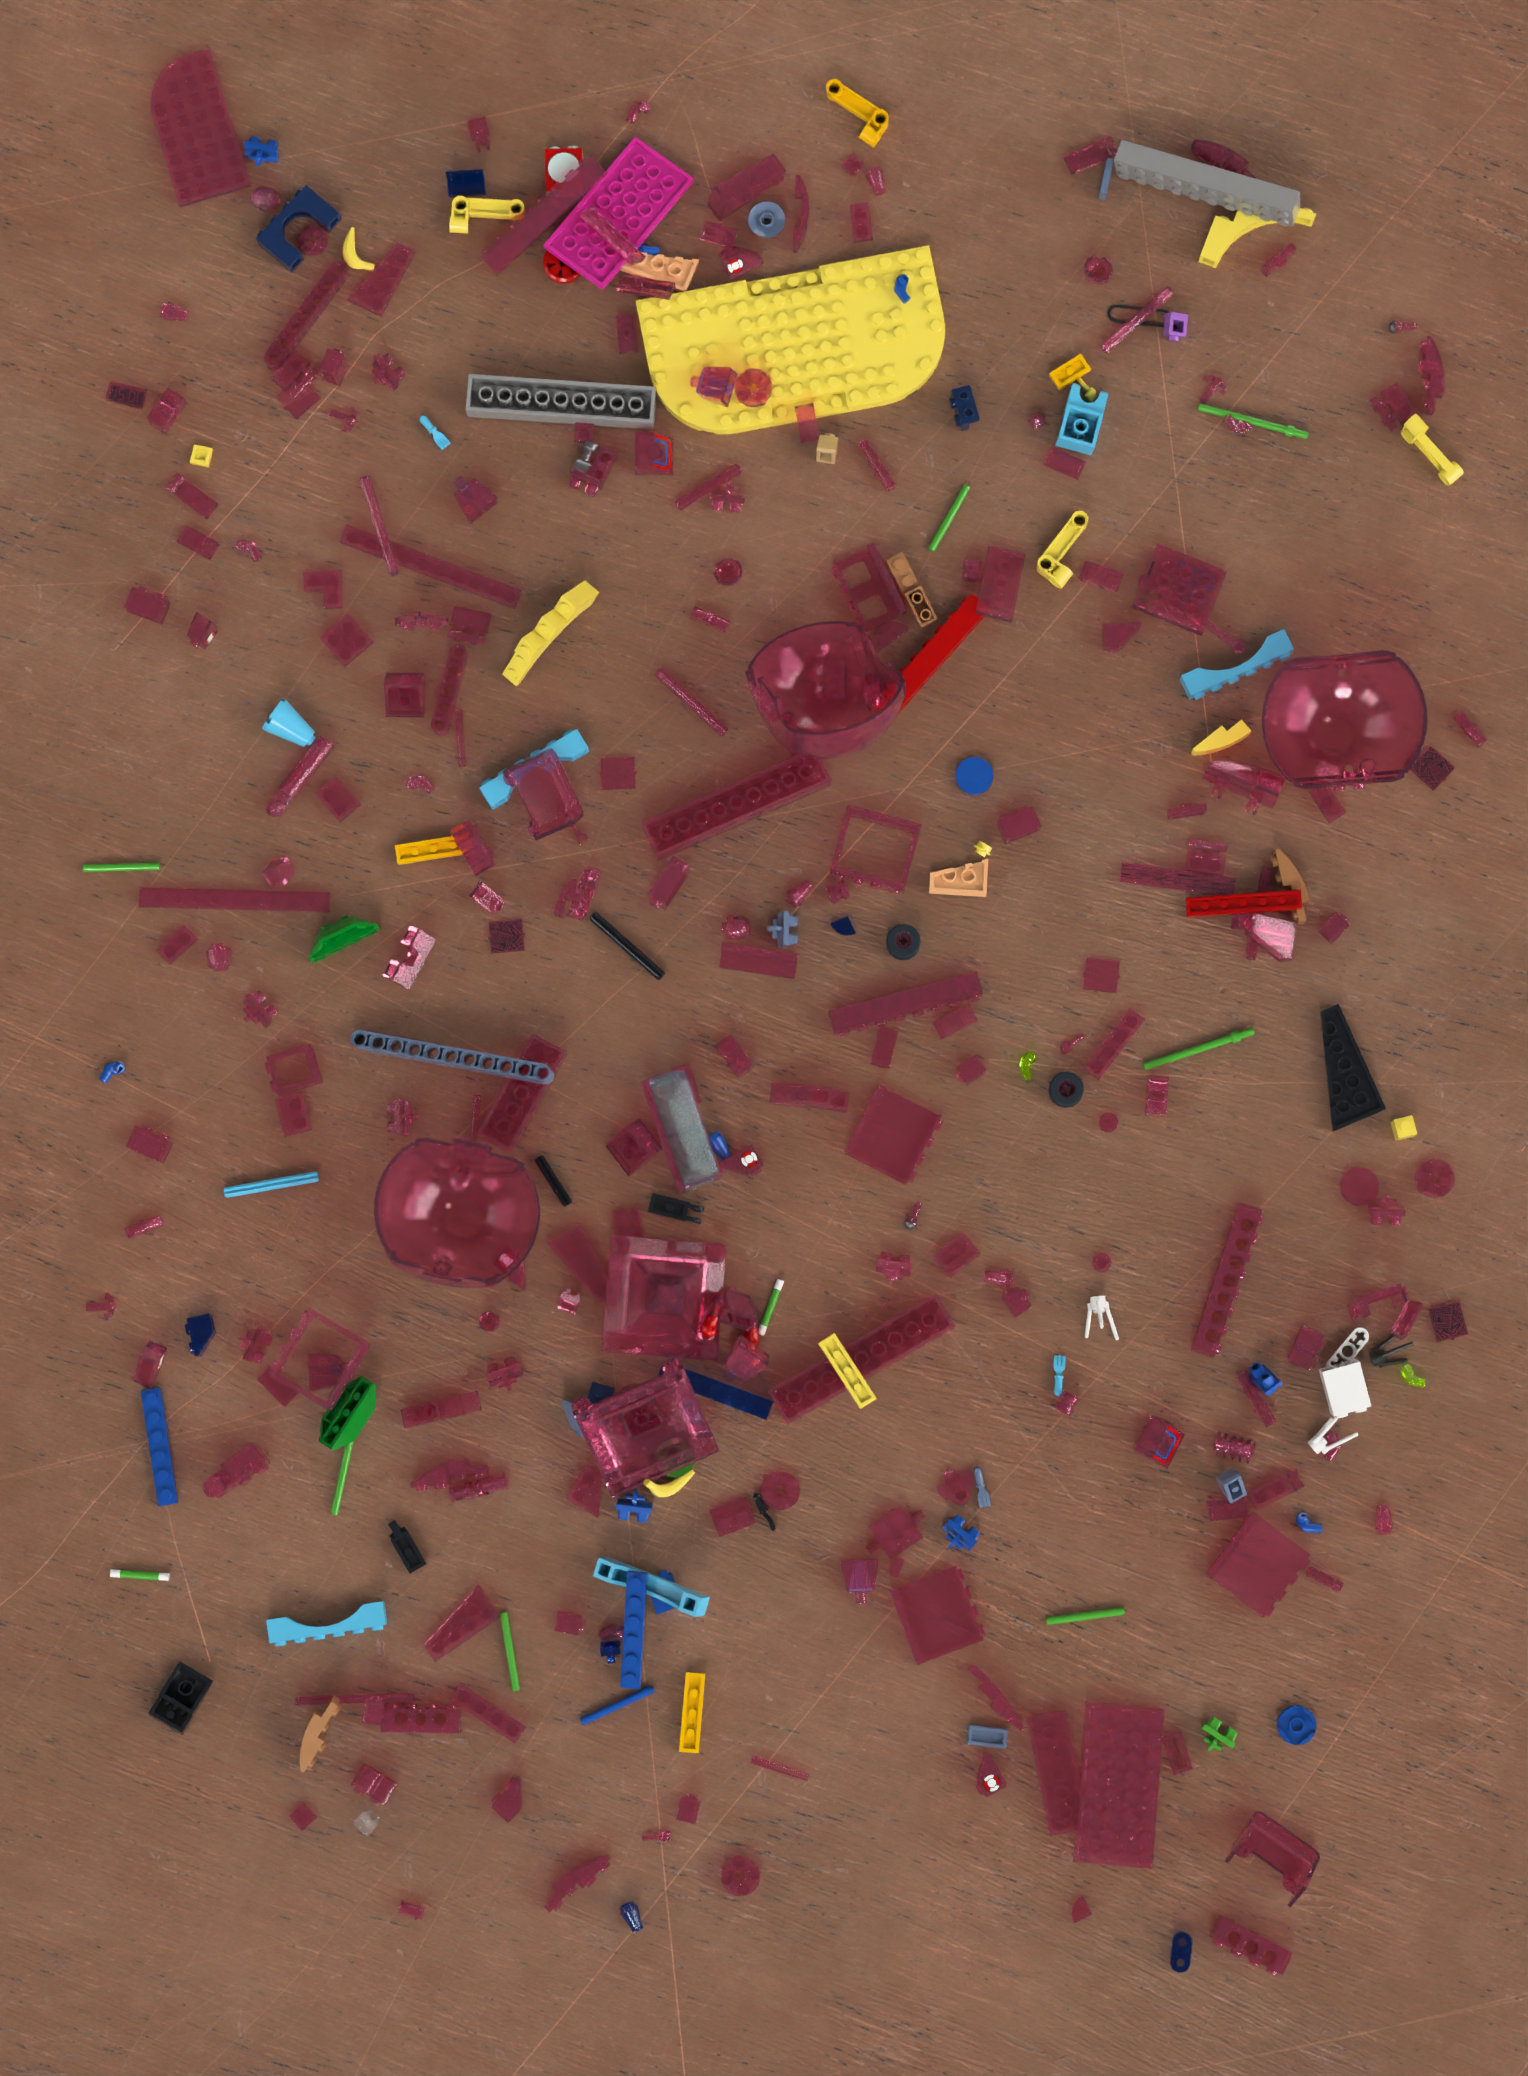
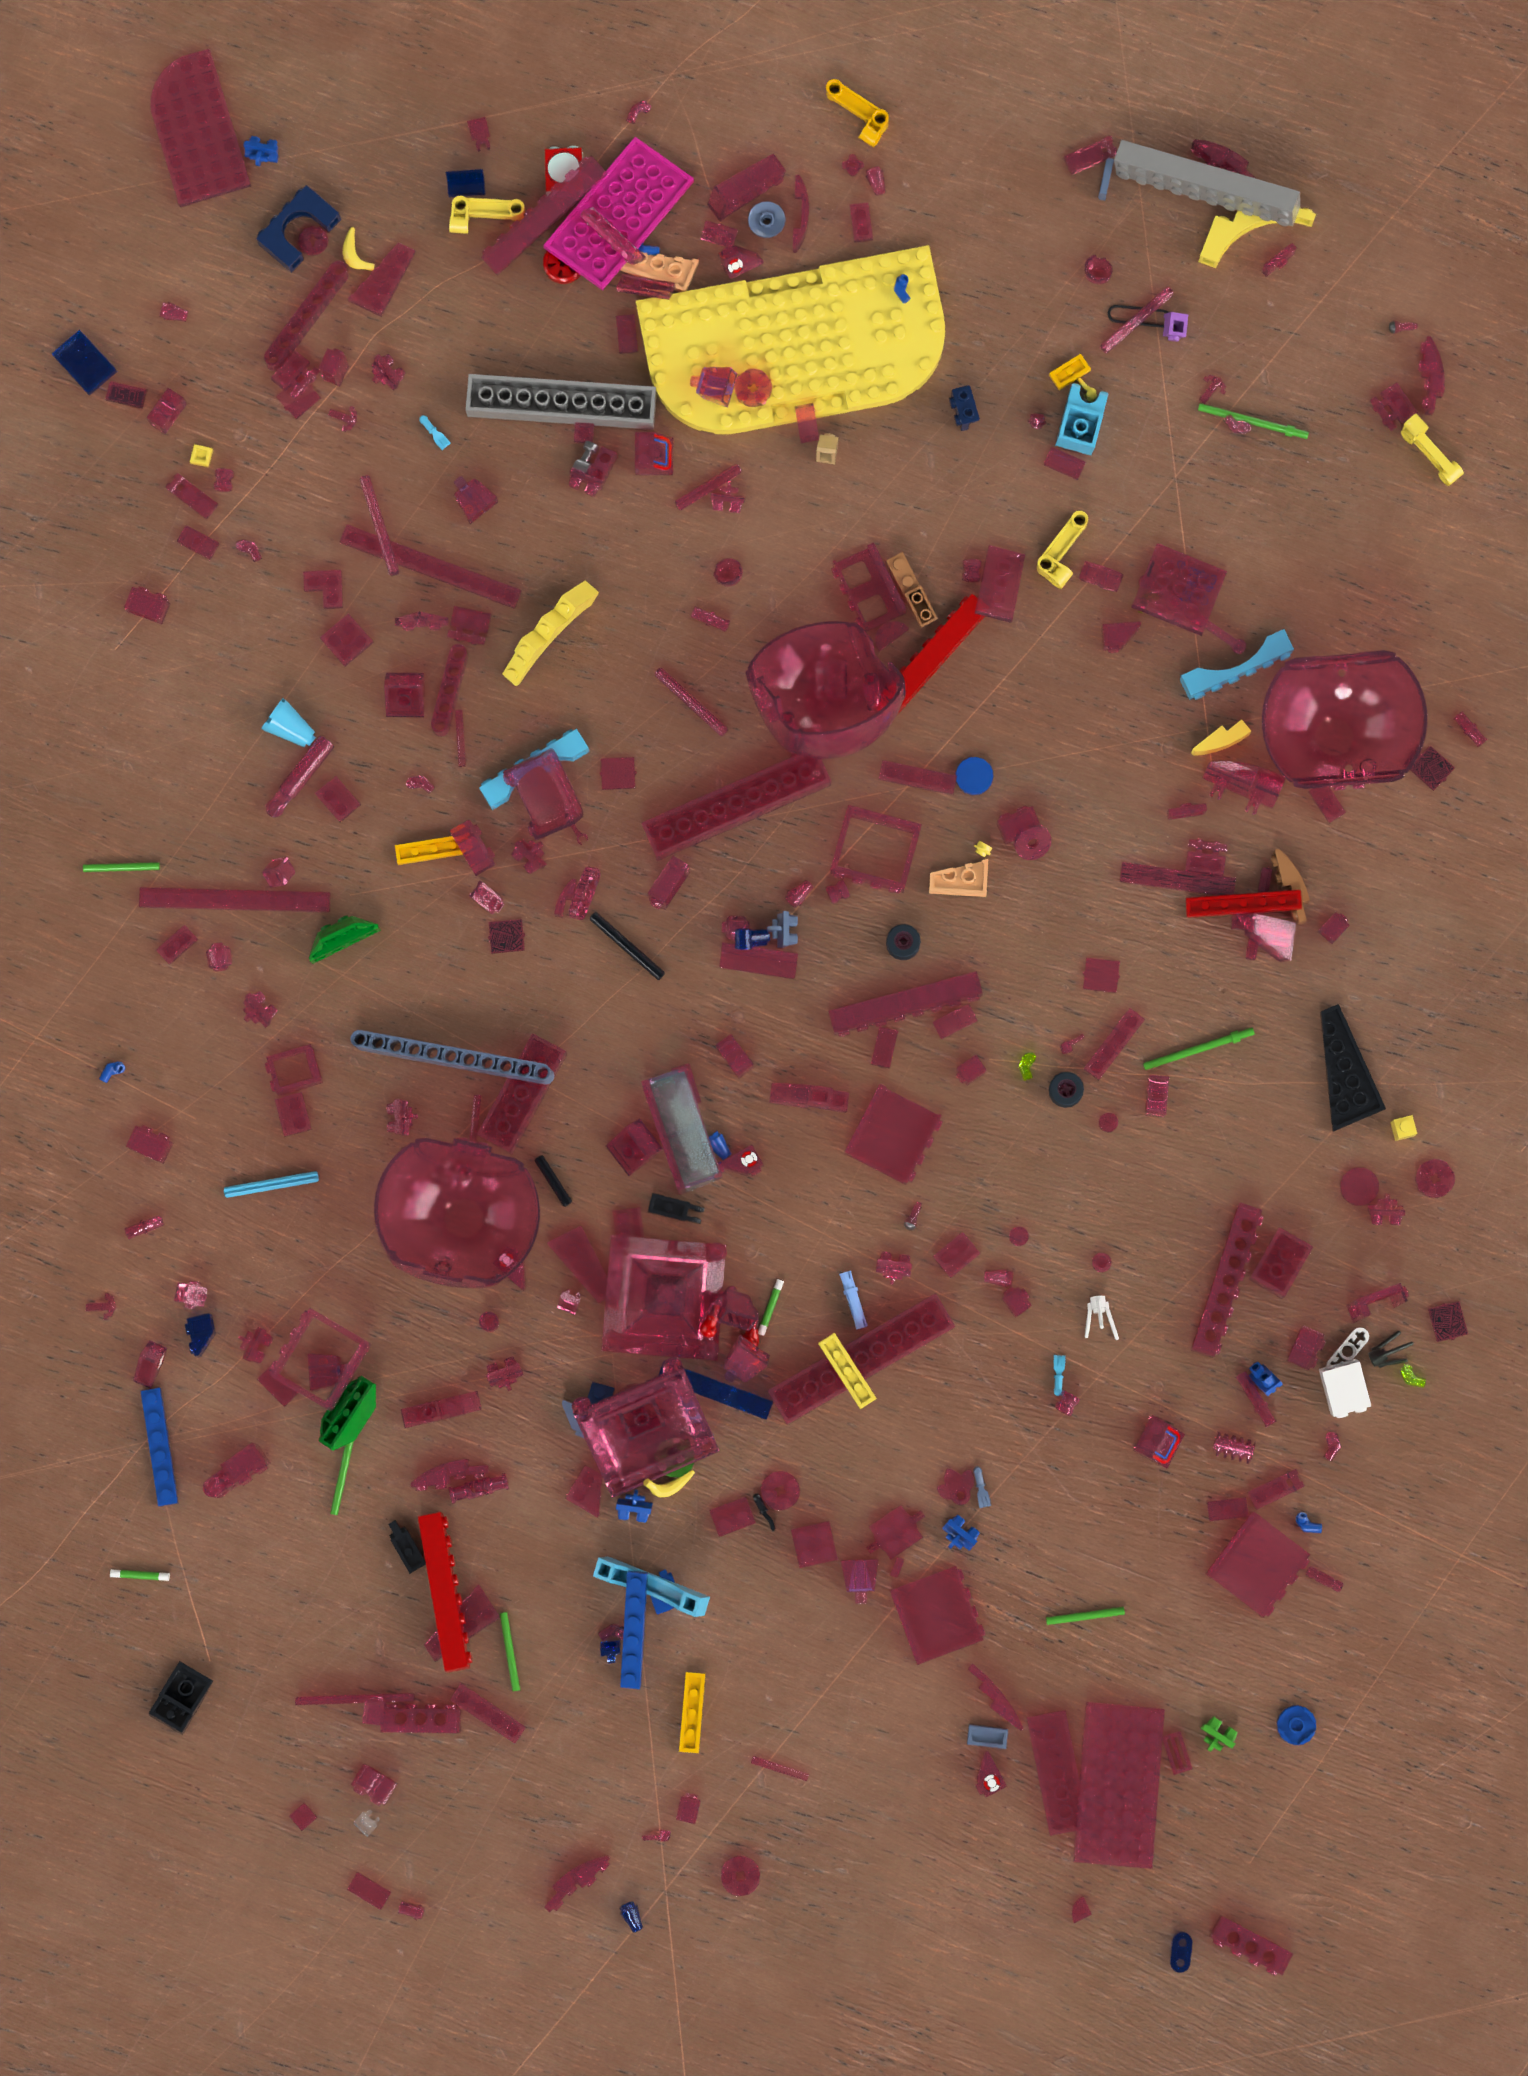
(84, 362): none -> clear blue plate
(191, 1294): none -> clear pink brick
(201, 631): clear pink slope -> none
(223, 480): none -> clear pink wheel
(265, 199): clear pink head -> none
(314, 1734): medium nougat slope -> none
(368, 1616): medium azure arch -> none
(369, 1890): none -> clear pink tile
(419, 946): clear pink arch -> none
(444, 1592): none -> red brick
(509, 1802): clear pink slope -> none
(532, 853): none -> clear pink hips
(569, 1623): clear pink brick -> none
(617, 1705): blue bar -> none
(749, 938): none -> clear blue piece
(814, 1544): none -> clear pink brick
(843, 927): clear blue tile -> none
(850, 1291): none -> light blue pin
(888, 483): clear pink pin -> none
(918, 777): none -> clear pink plate
(949, 517): bright green bar -> none
(1018, 1236): none -> clear pink tile
(1039, 848): none -> clear pink tile
(1231, 1485): sand blue slope -> none
(1279, 1850): clear pink windscreen -> none
(1280, 1263): none -> clear pink brick
(1318, 1442): white plant -> none
(1383, 1520): clear pink cone -> none
(1406, 1319): clear pink slope -> none

